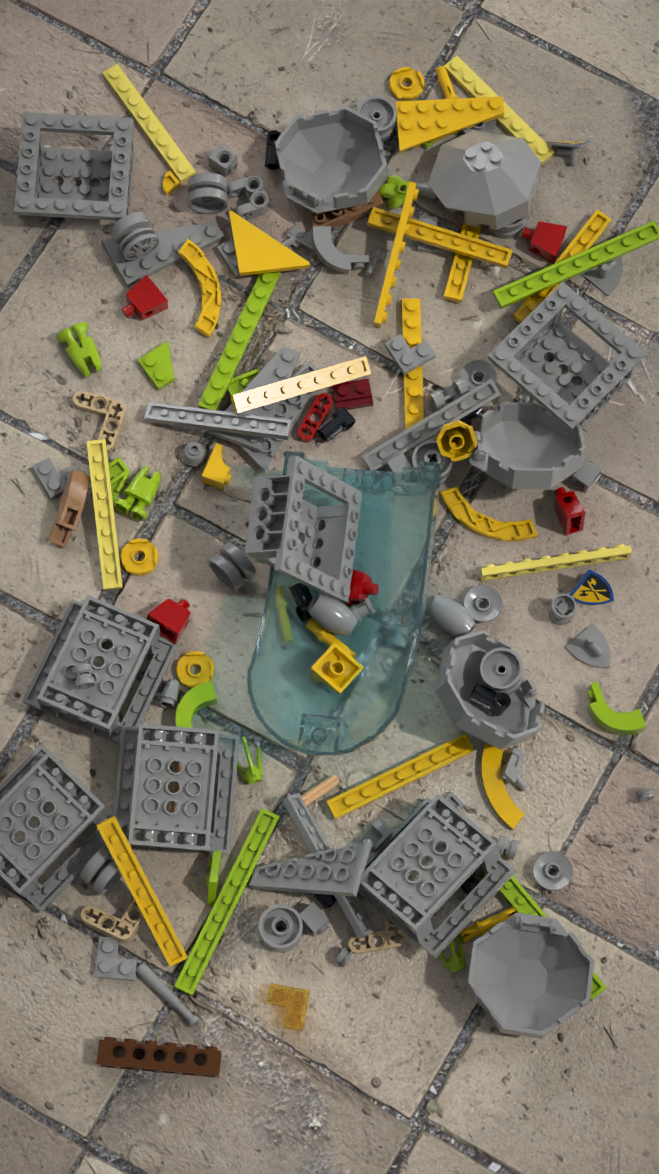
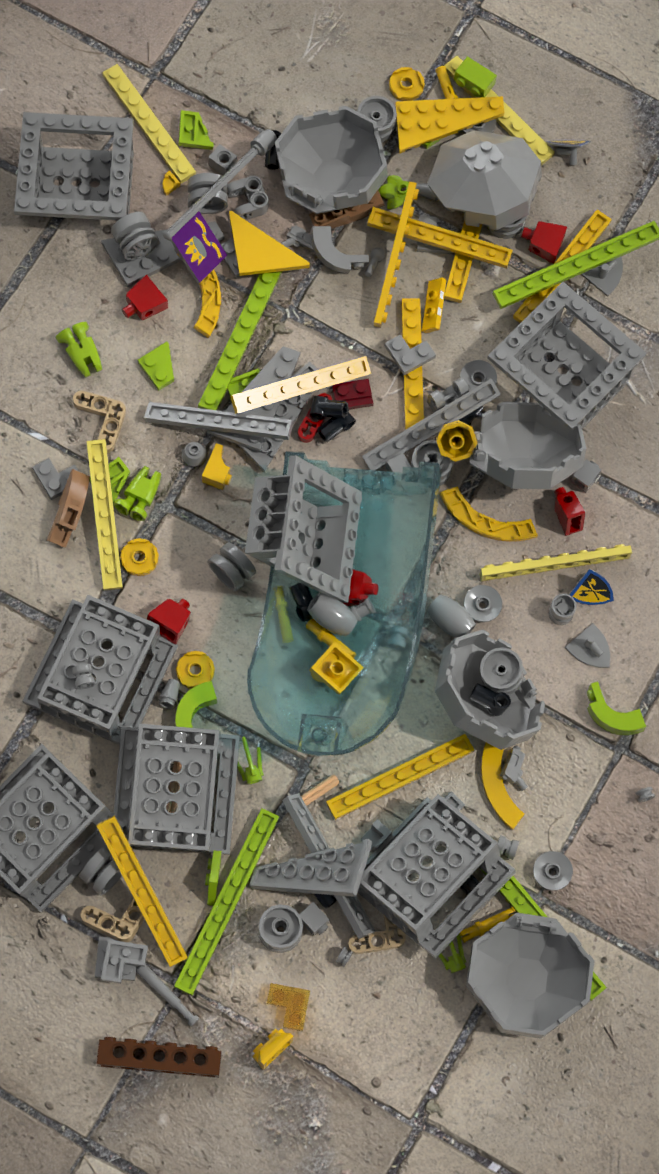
(119, 954): none -> light grey plate
(192, 234): none -> flag
(193, 132): none -> lime wing
(276, 1044): none -> yellow slope
(323, 408): none -> black piece
(434, 305): none -> yellow plate
(475, 77): none -> lime brick

